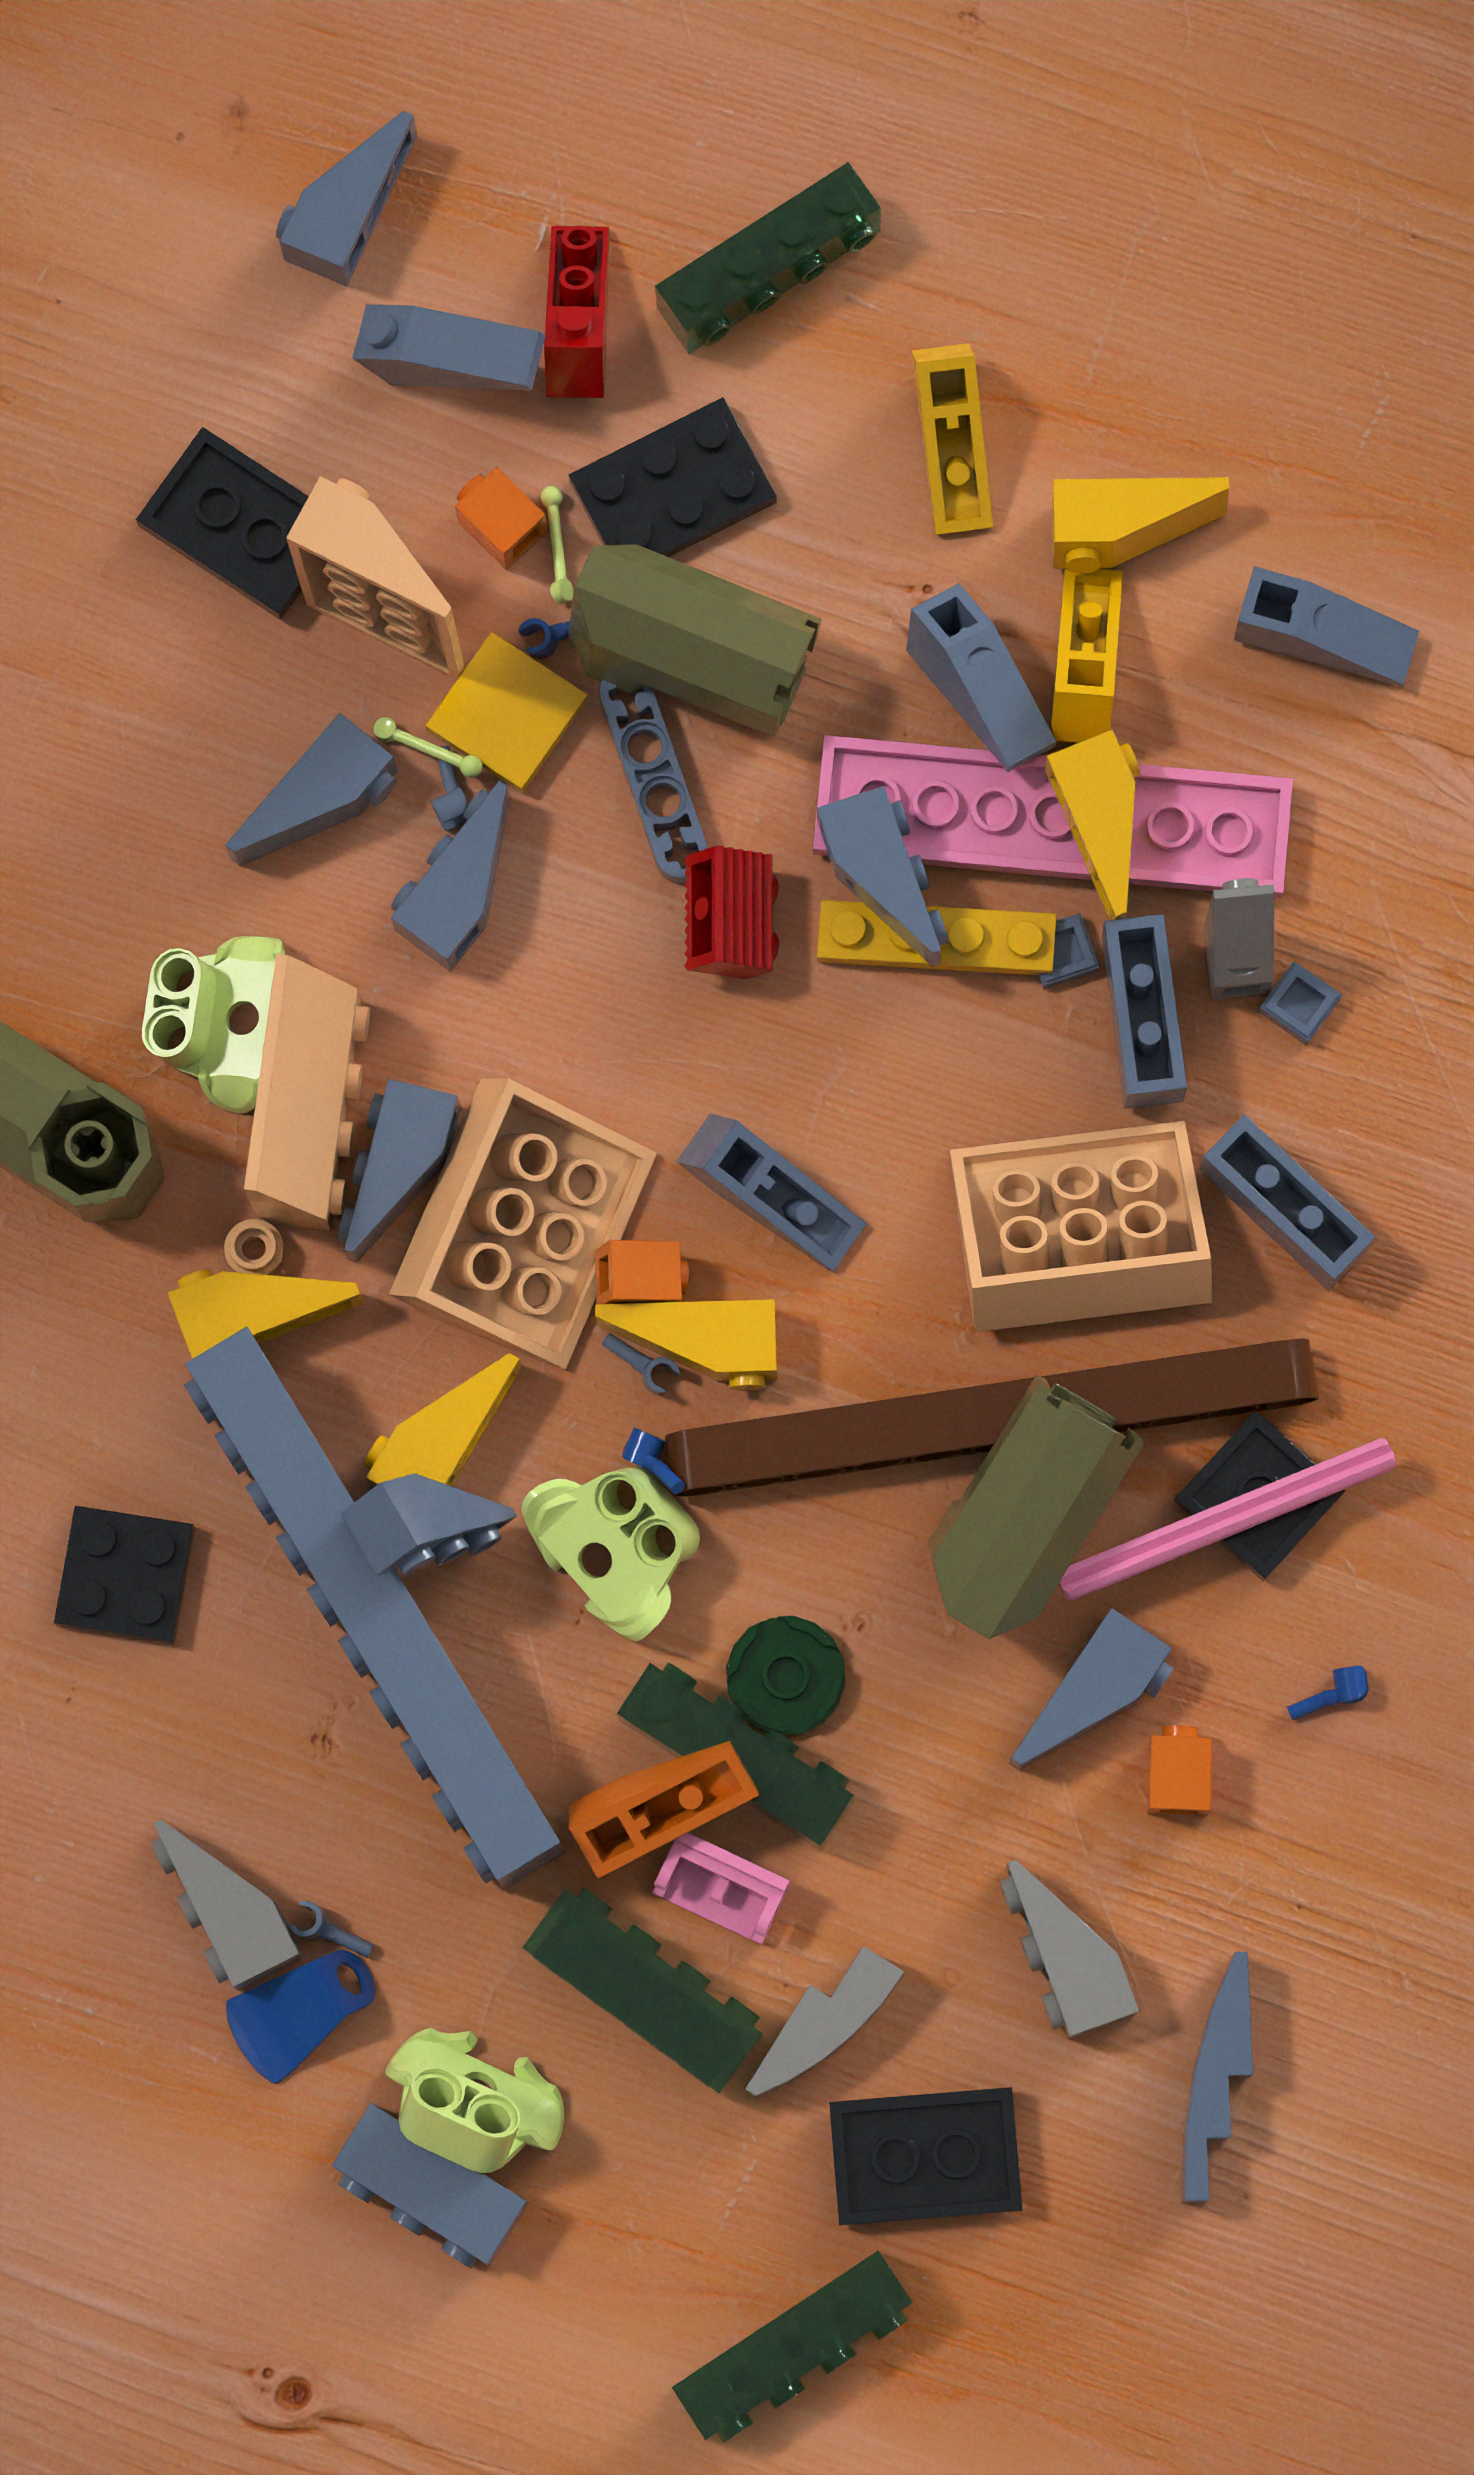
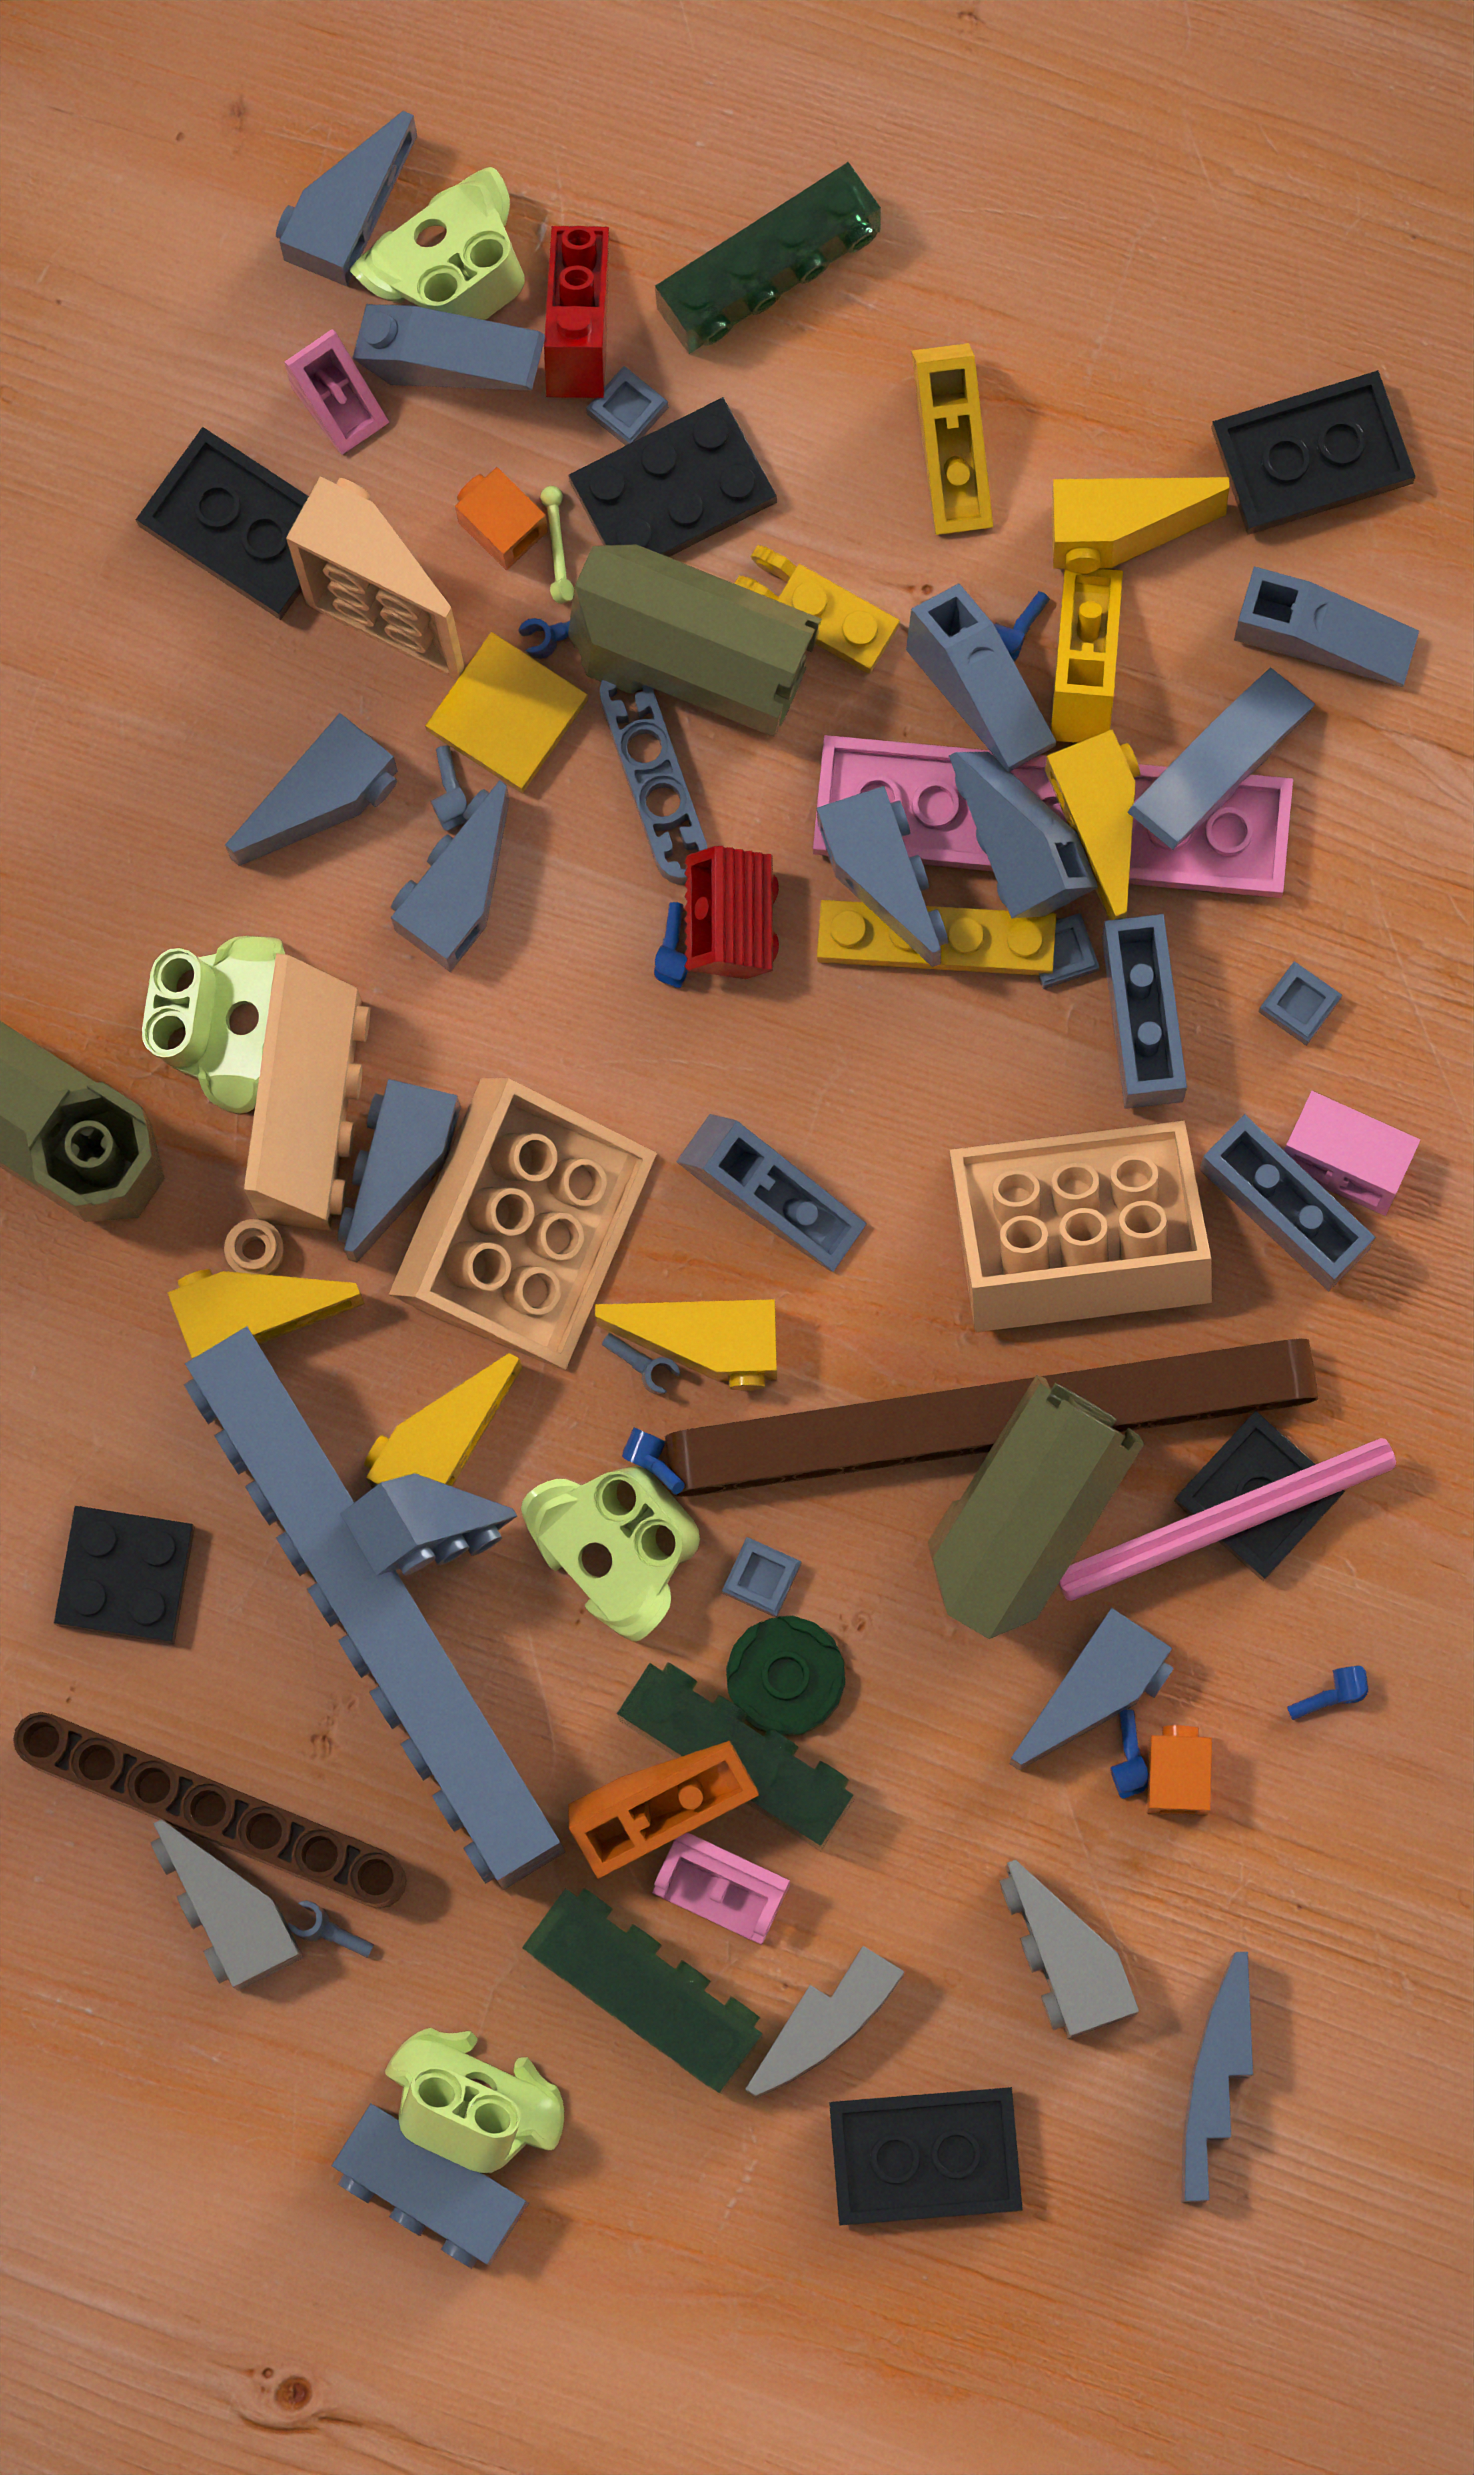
(188, 1789): none -> reddish brown beam
(295, 2013): blue piece -> none
(335, 392): none -> bright pink slope
(387, 731): yellowish green hinge -> none
(464, 274): none -> yellowish green piece
(627, 407): none -> sand blue tile
(640, 1272): orange brick -> none
(668, 961): none -> blue hand
(761, 1577): none -> sand blue tile
(791, 2345): clear green brick -> none
(848, 623): none -> yellow hinge
(1014, 638): none -> blue hand
(1027, 843): none -> sand blue slope
(1132, 1775): none -> blue hand
(1221, 758): none -> sand blue slope
(1240, 939): light grey slope -> none
(1313, 452): none -> black plate
(1351, 1152): none -> bright pink hinge

